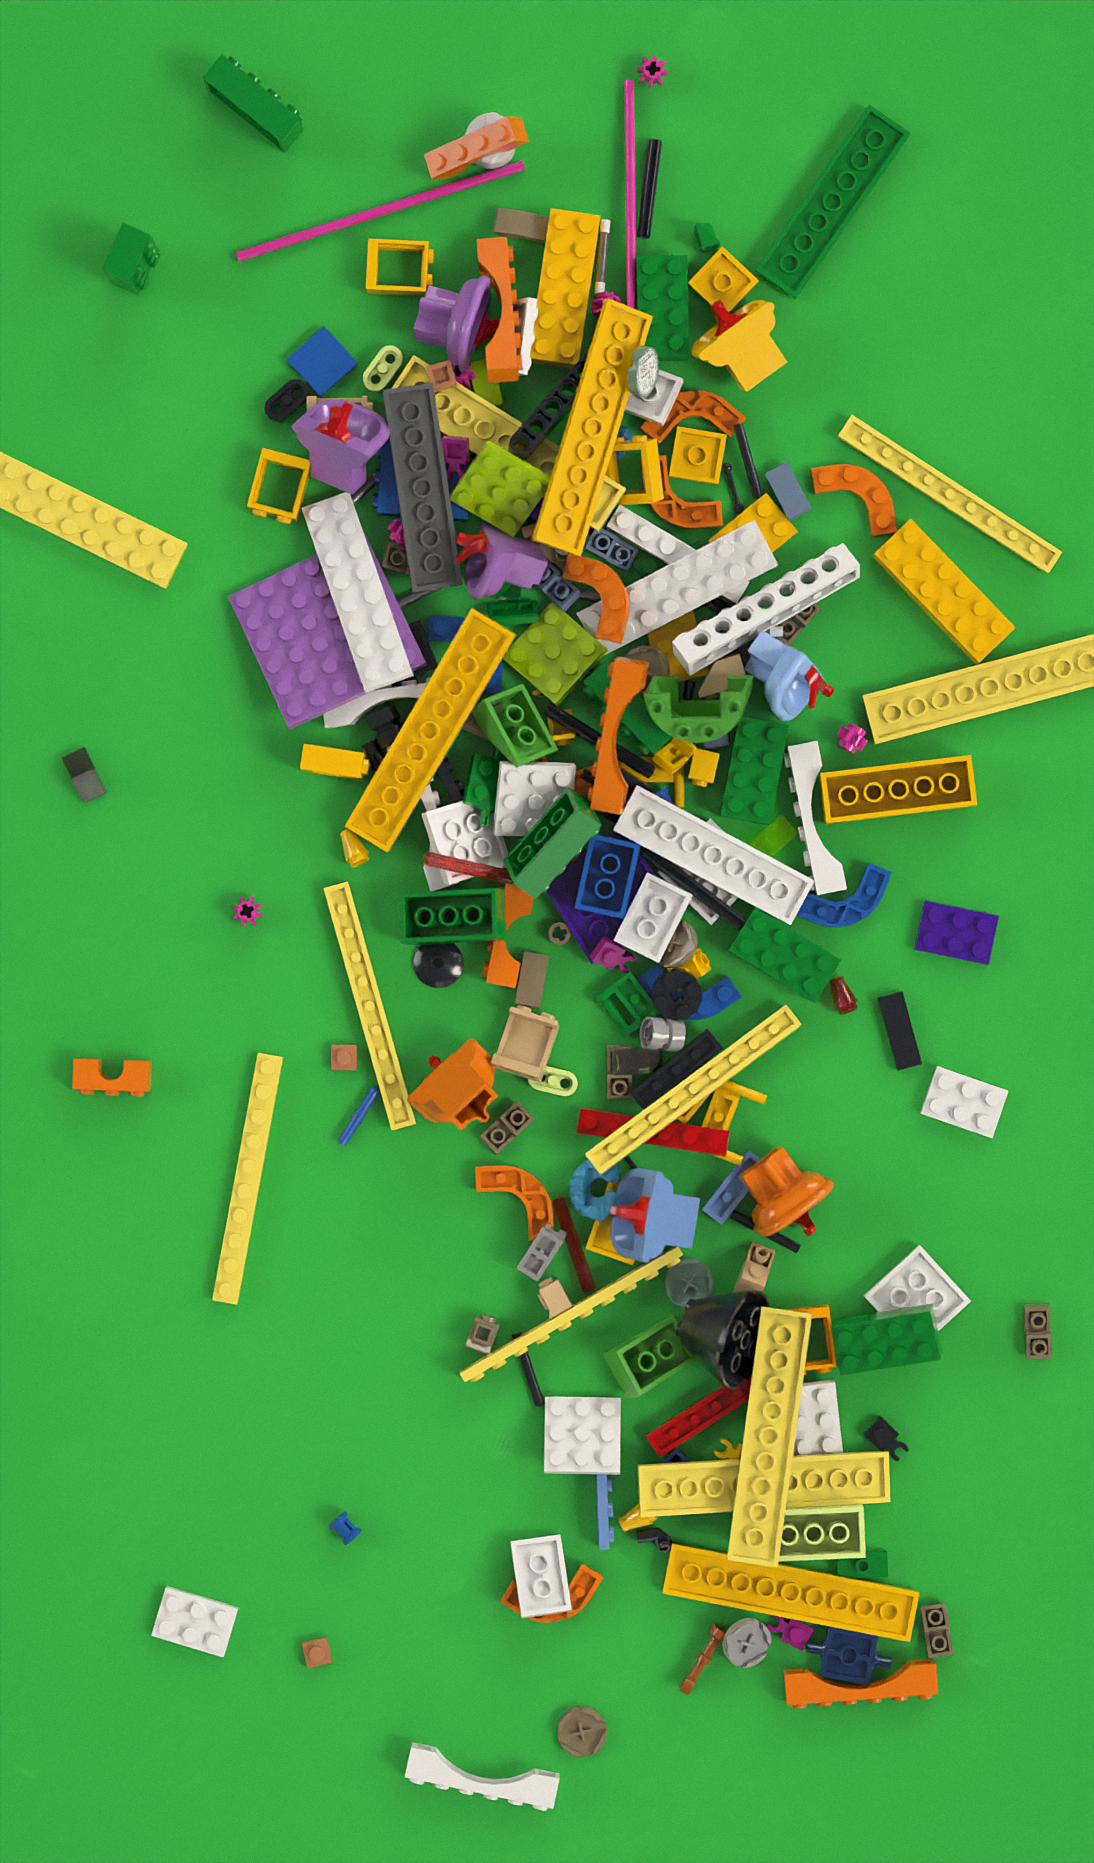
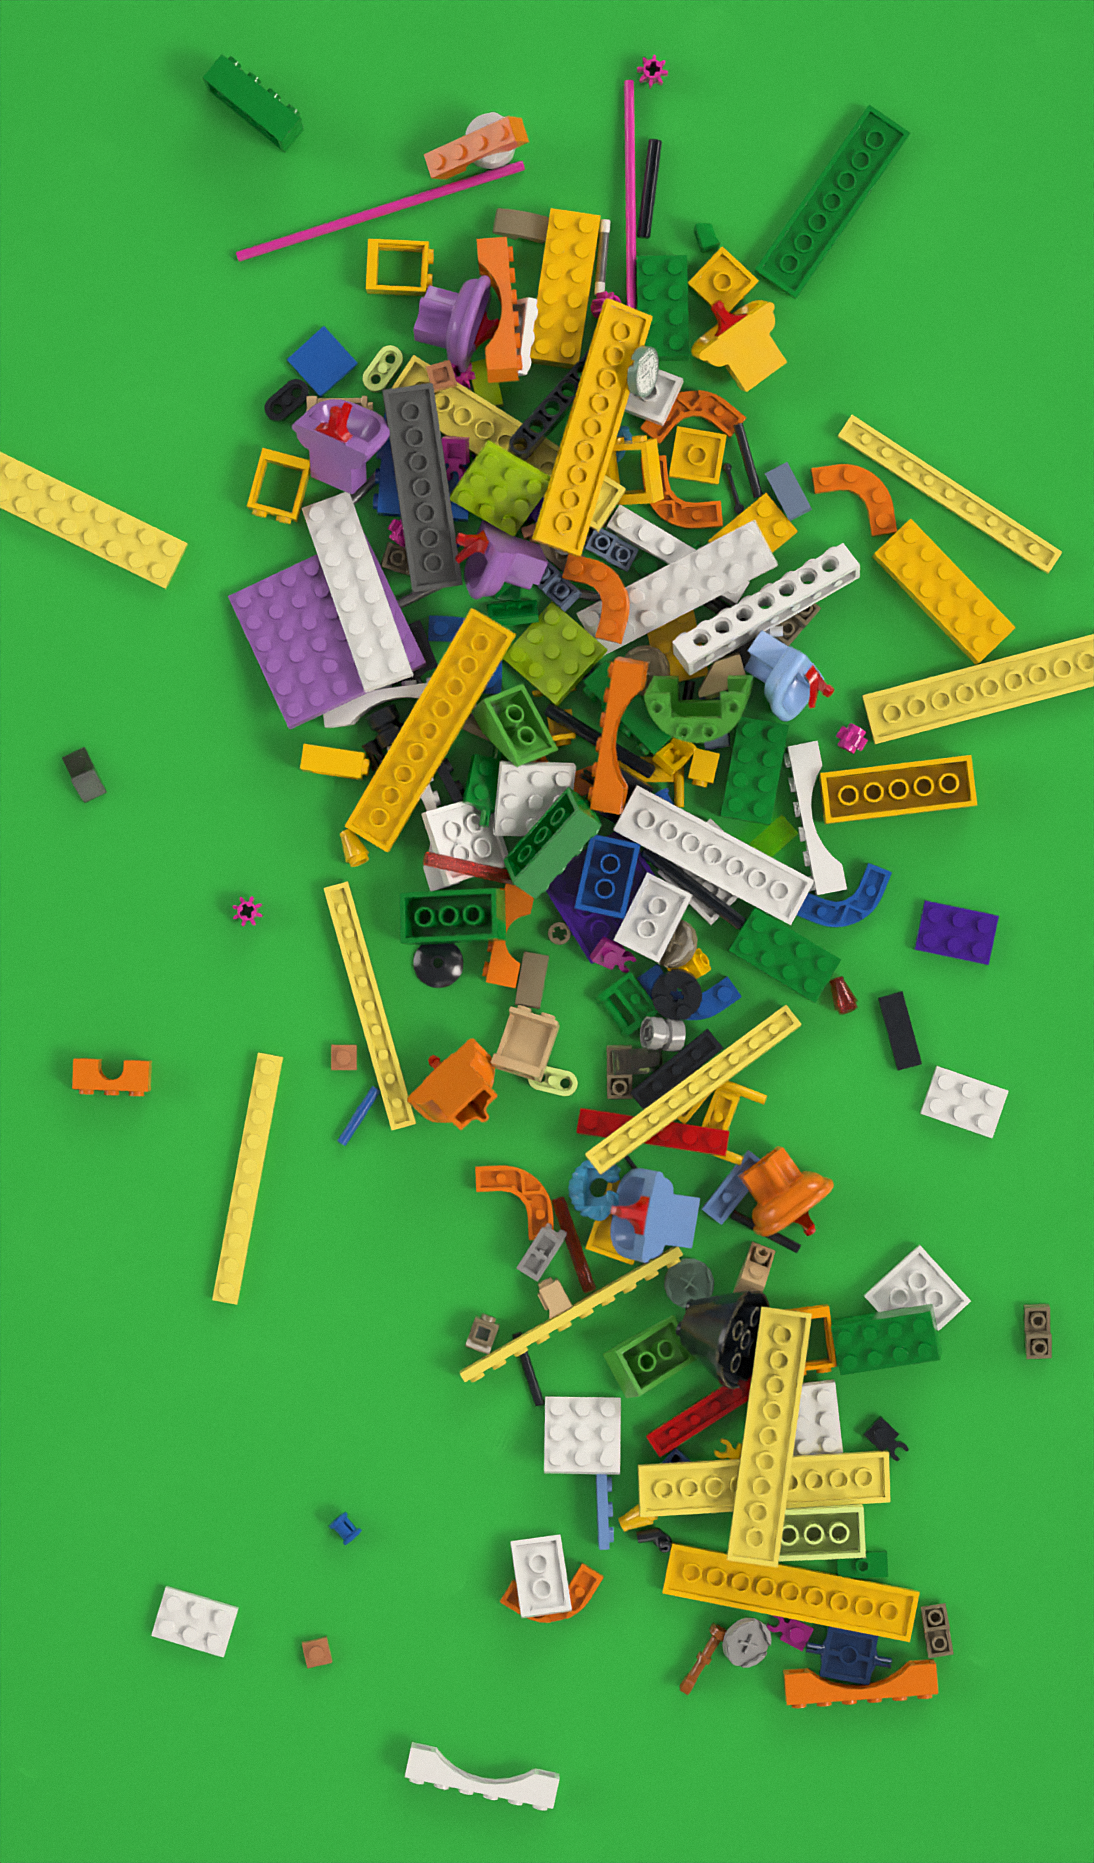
(131, 259): green brick -> none
(506, 1128): dark tan slope -> none
(581, 1731): dark tan tile -> none

